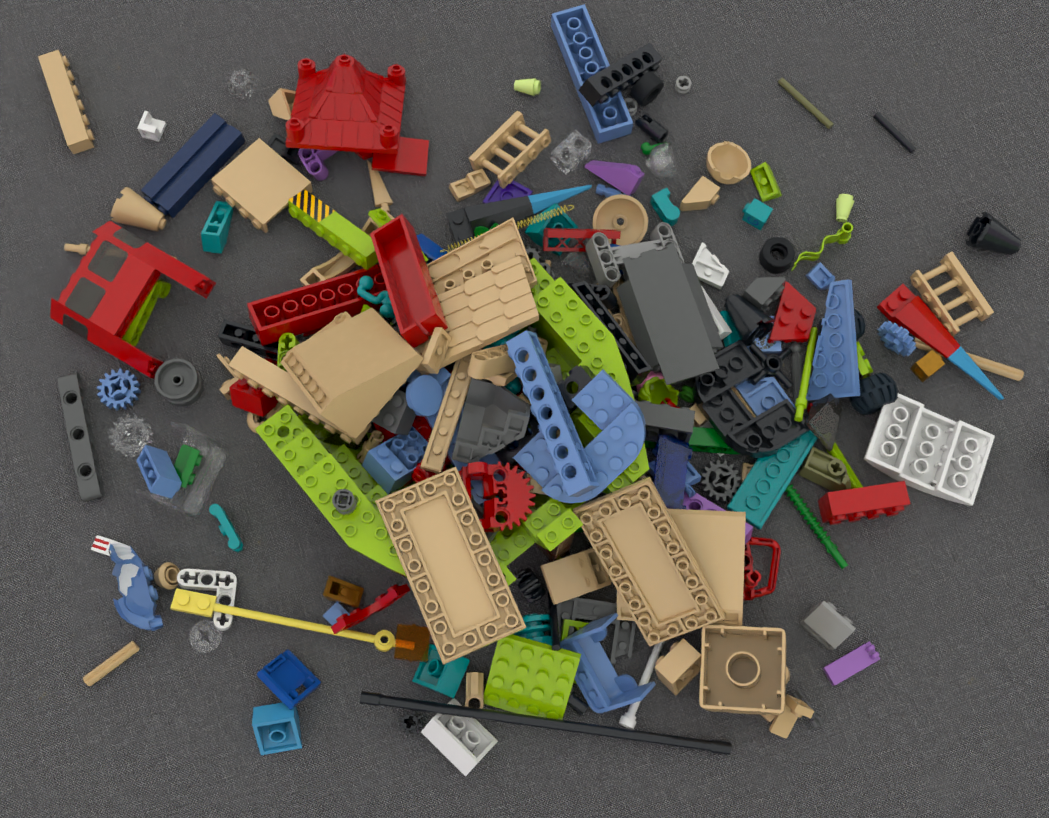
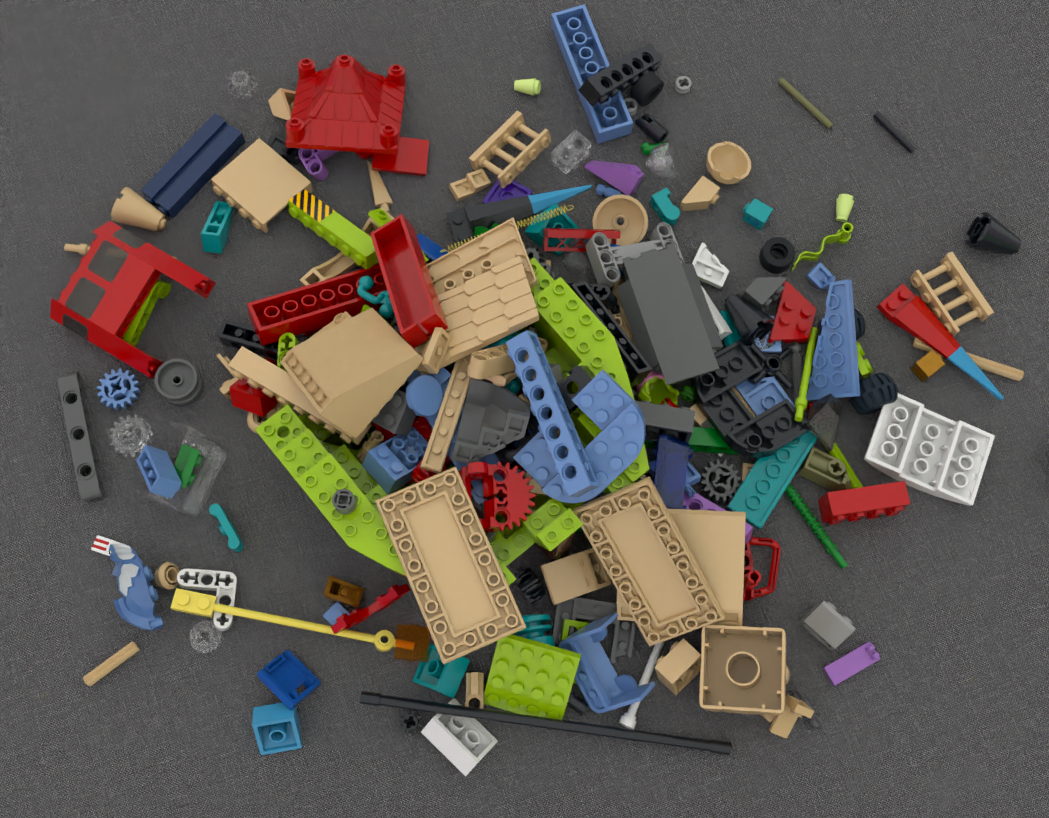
(66, 102): tan brick -> none
(150, 127): white panel -> none
(554, 624): black bar -> none
(765, 182): lime slope -> none
(896, 338): medium blue gear -> none

